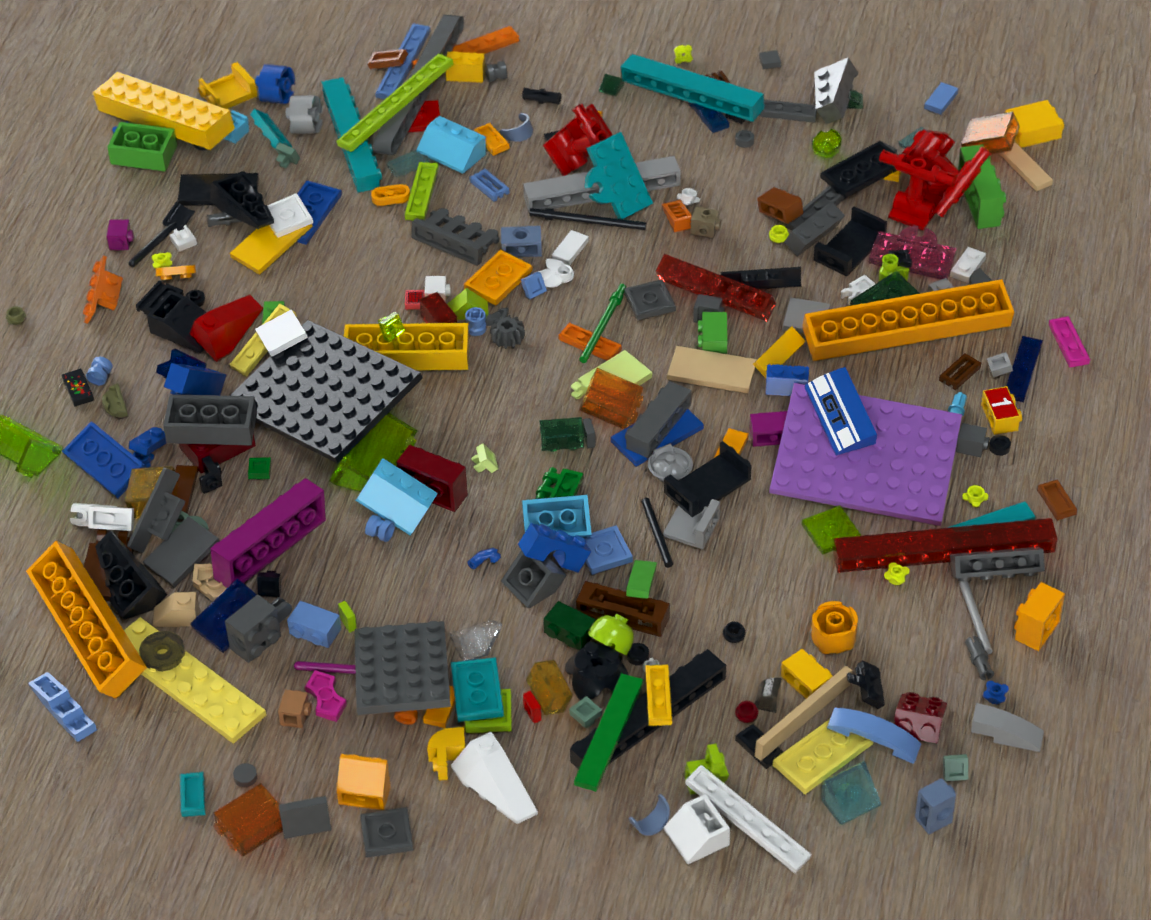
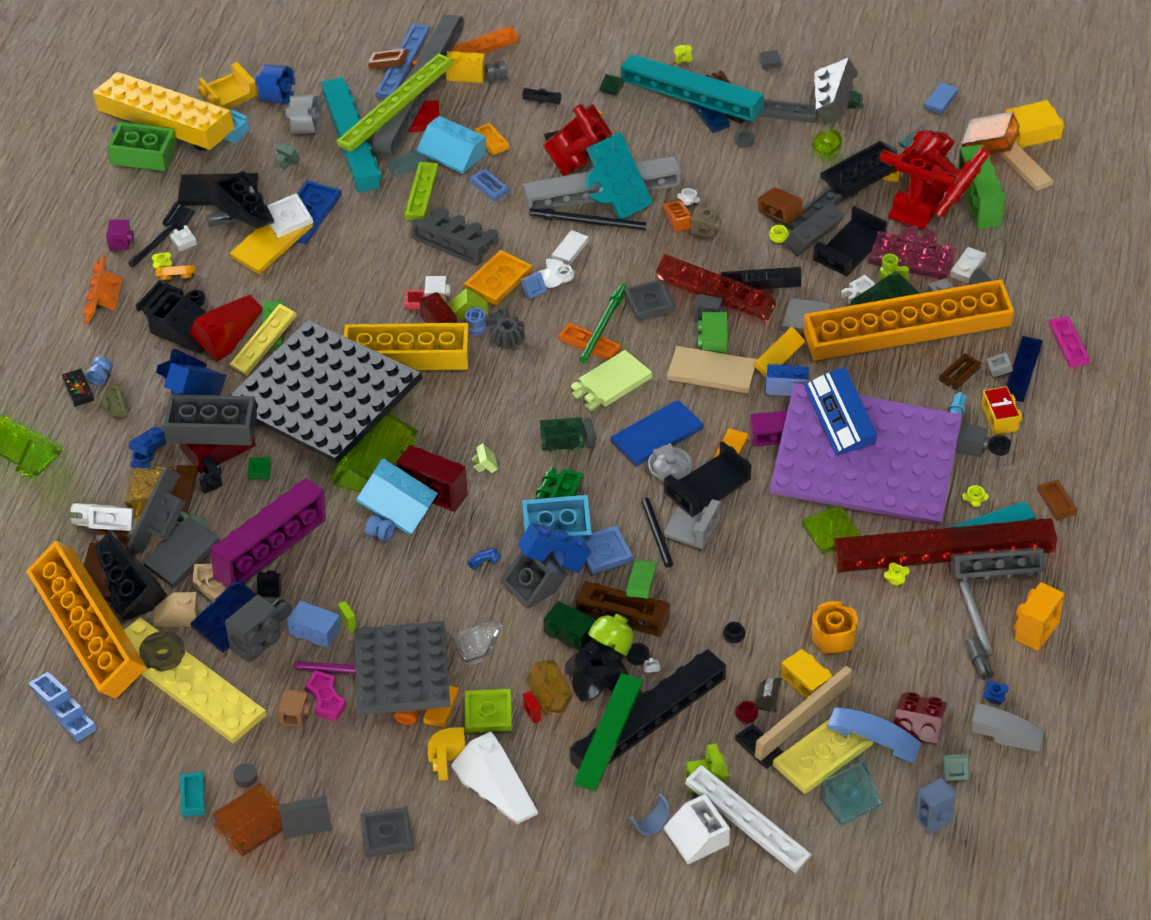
(15, 315): olive plate -> none
(103, 459): blue tile -> none
(269, 128): teal plate -> none
(281, 333): white tile -> none
(363, 782): light orange slope -> none
(390, 194): light orange plate -> none
(391, 326): clear neon green tile -> none
(477, 689): teal tile -> none
(521, 132): sand blue helmet -> none
(522, 241): sand blue brick -> none
(585, 712): sand green tile -> none
(612, 399): clear orange brick -> none
(658, 419): dark grey brick -> none
(658, 695): yellow tile -> none
(870, 684): black plate -> none
(904, 258): black tile -> none

